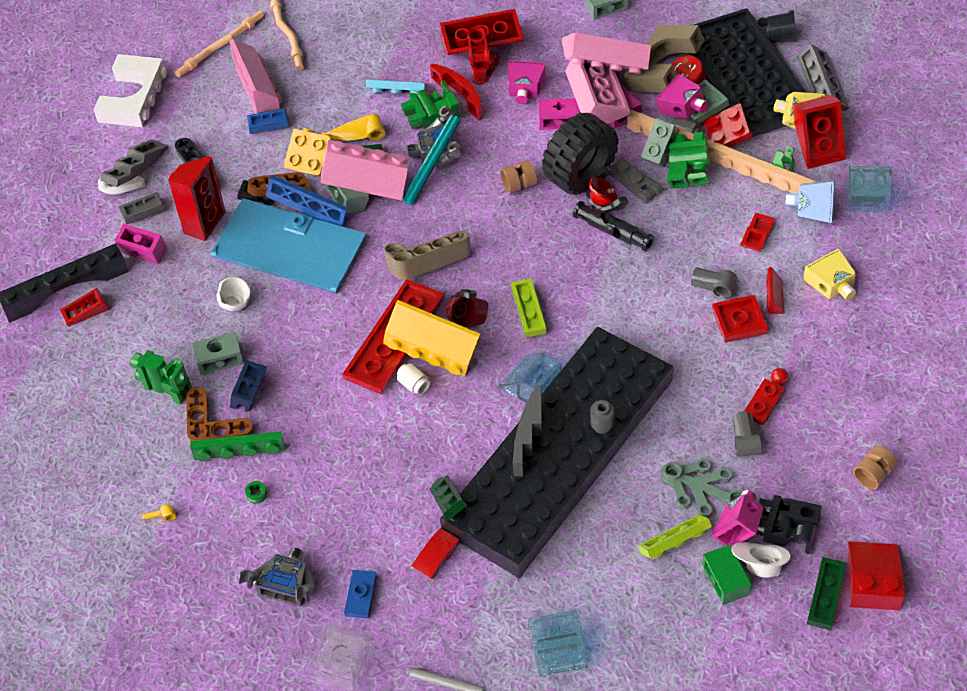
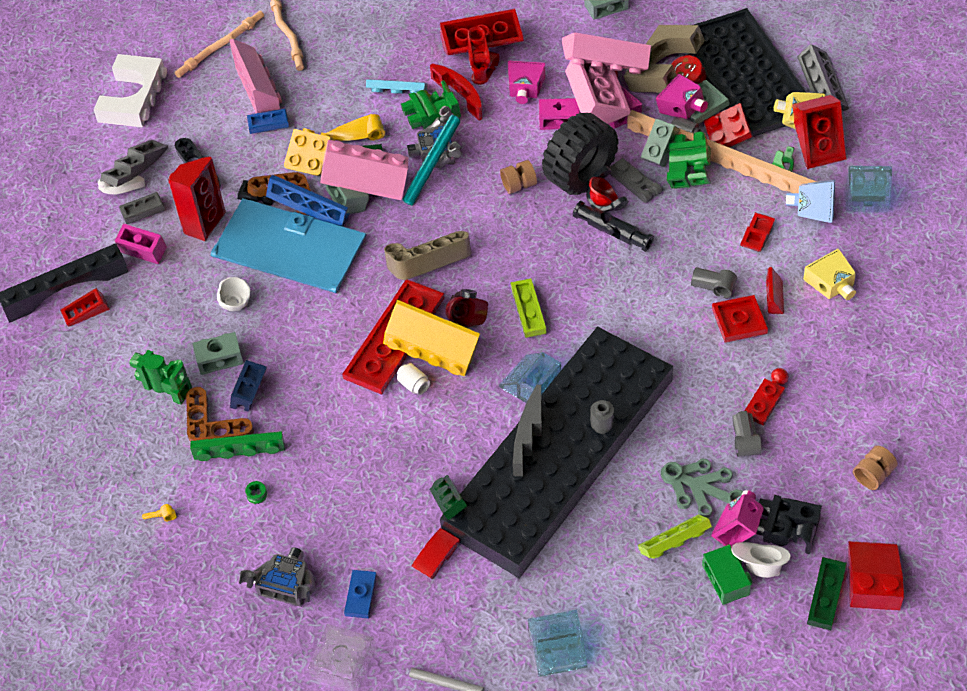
(779, 27): black hat -> none

